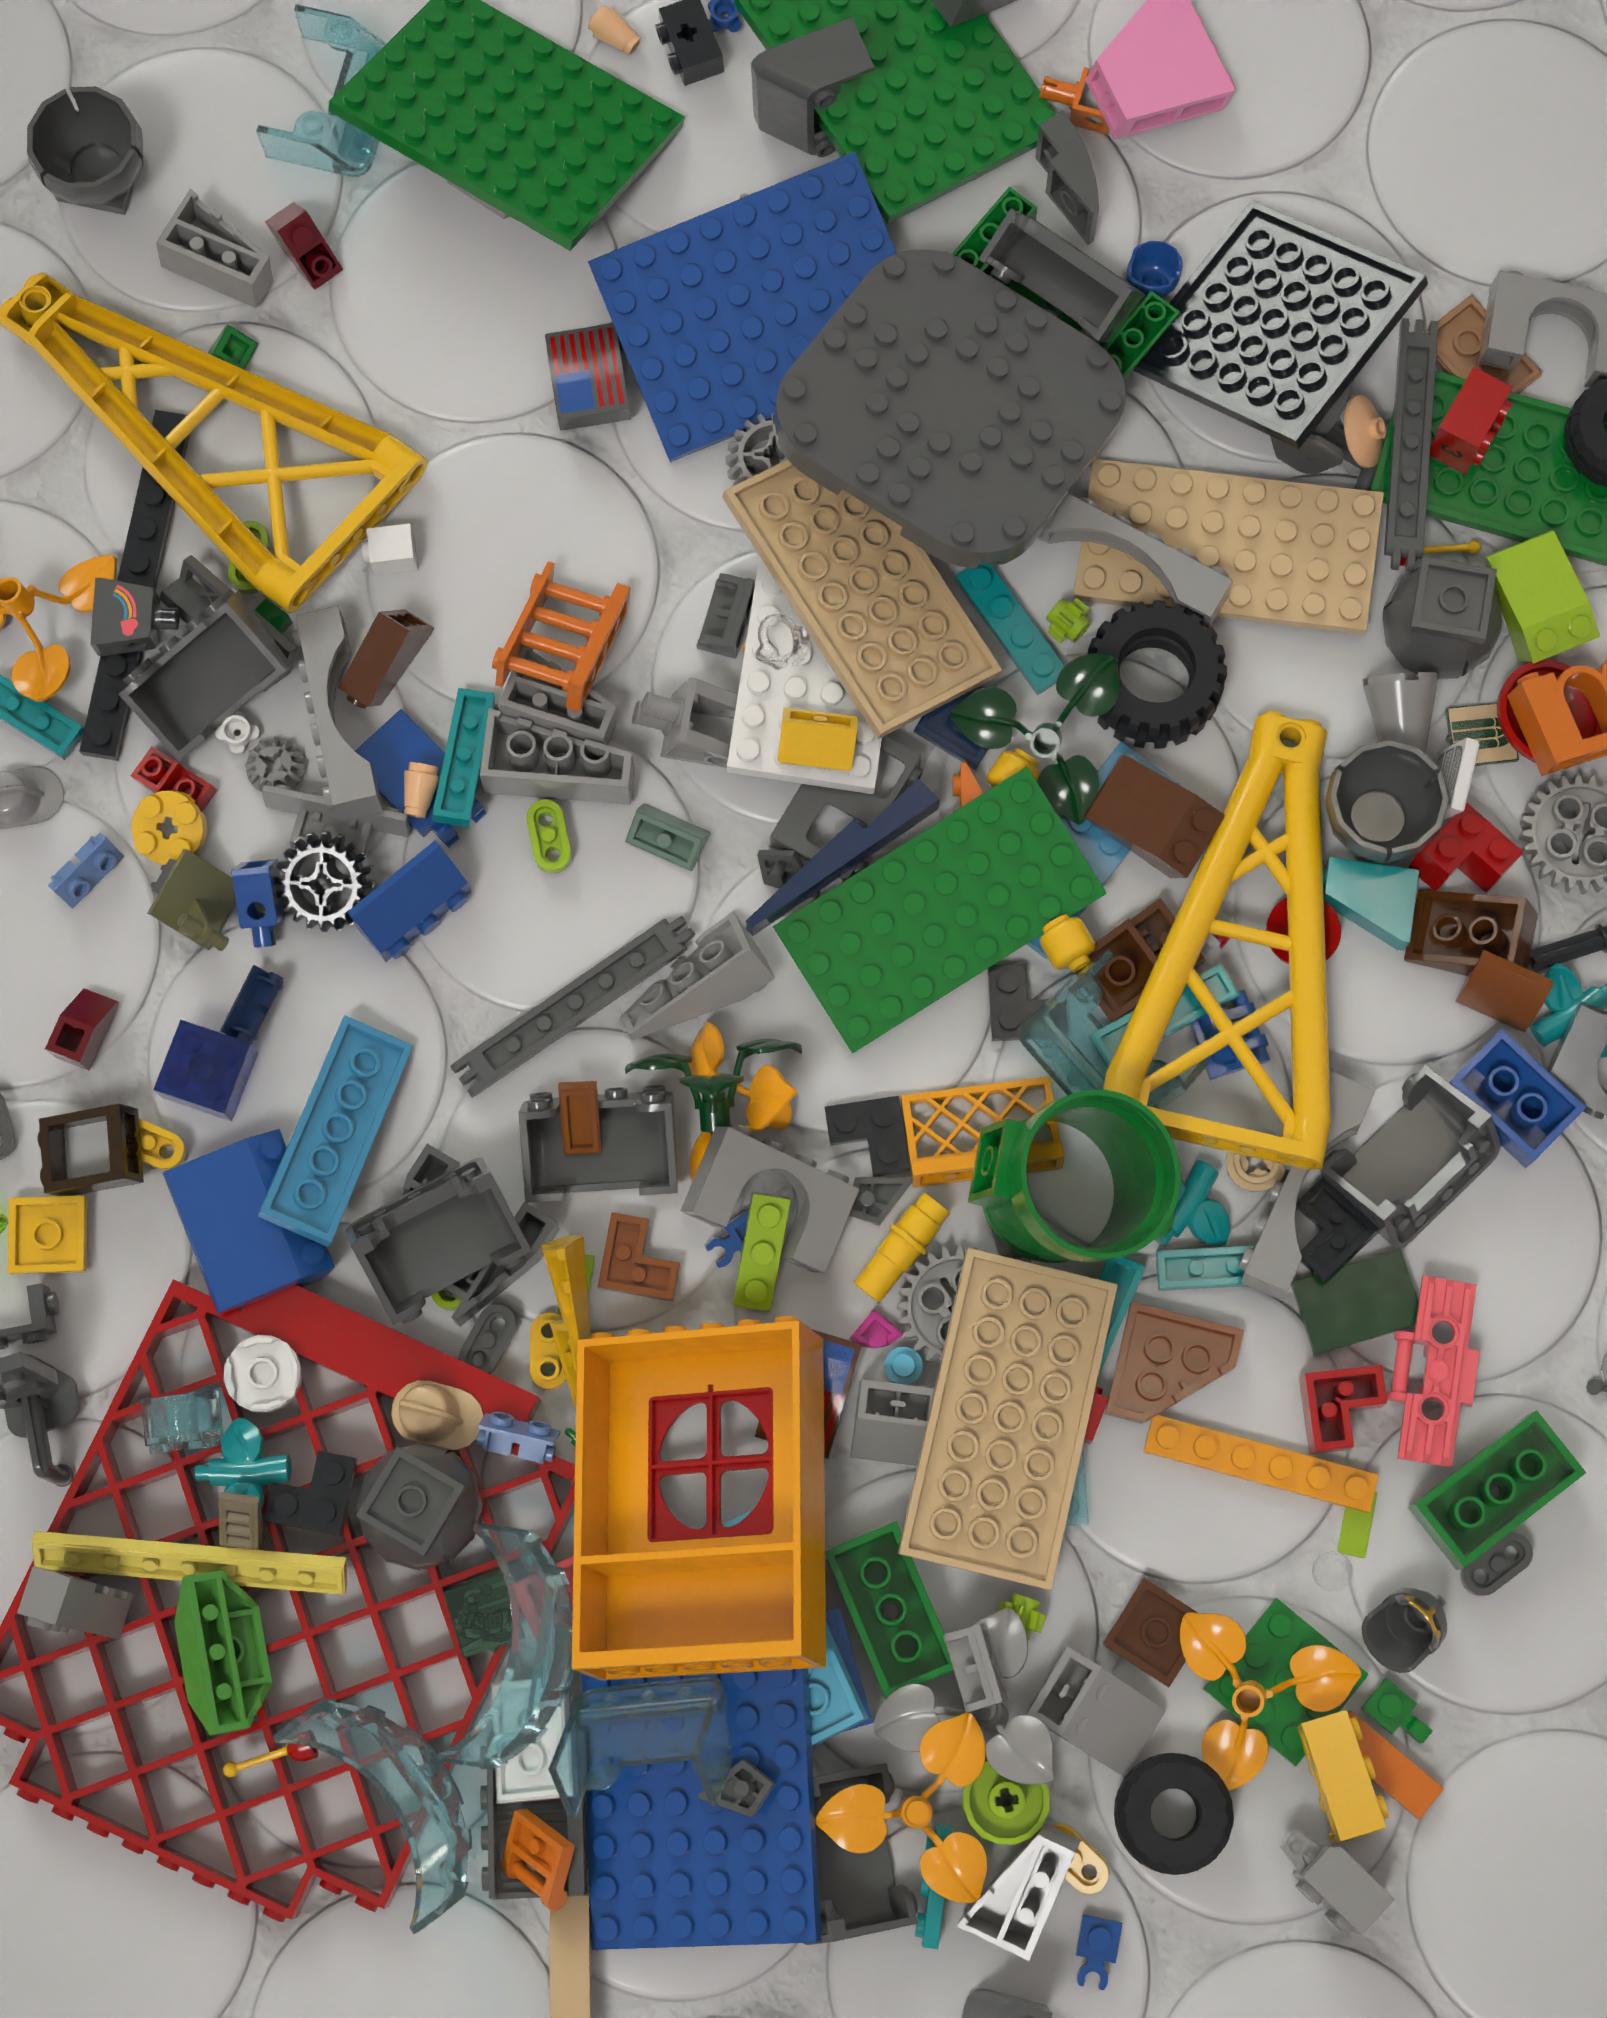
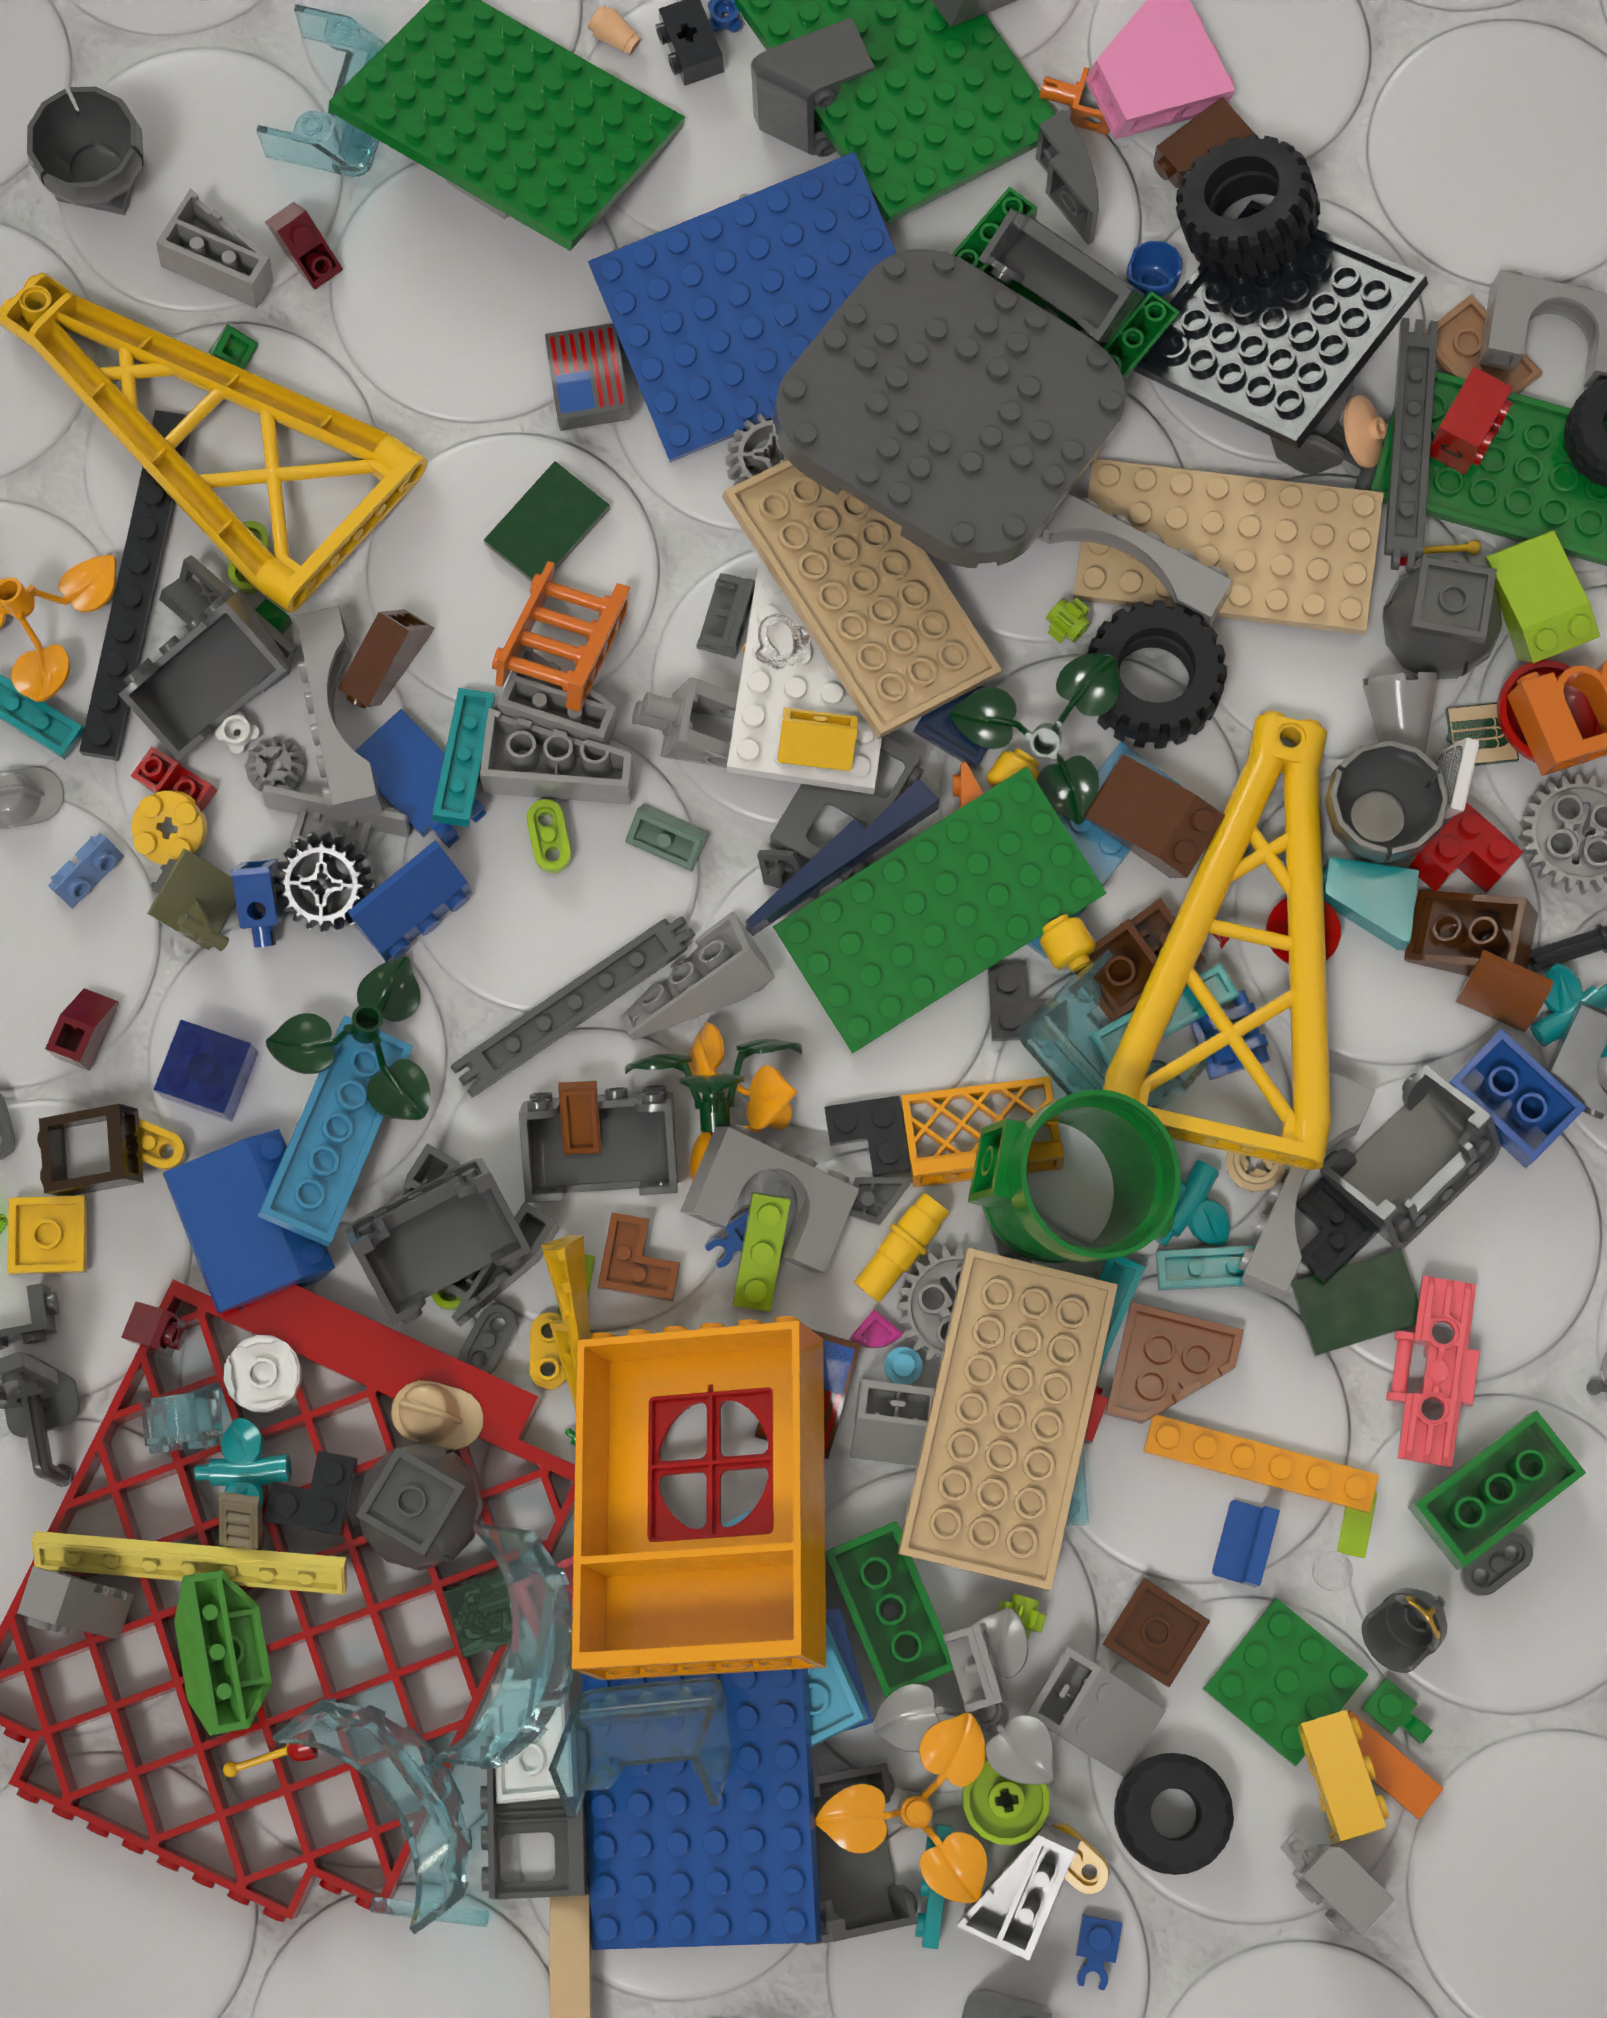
(128, 618): dark grey torso -> none
(155, 1329): none -> dark red slope
(252, 1004): dark blue hinge -> none
(386, 992): none -> dark green plant
(390, 549): white brick -> none
(406, 1909): none -> clear light blue bar
(419, 788): light nougat cone -> none
(504, 1431): medium blue hinge -> none
(544, 1850): orange plate -> none
(547, 522): none -> dark green tile
(744, 1789): dark grey piece -> none
(1011, 626): teal plate -> none
(1193, 140): none -> reddish brown slope
(1212, 1645): light orange plant -> none
(1240, 171): none -> black tyre
(1245, 1543): none -> blue panel
(1330, 1397): red brick -> none

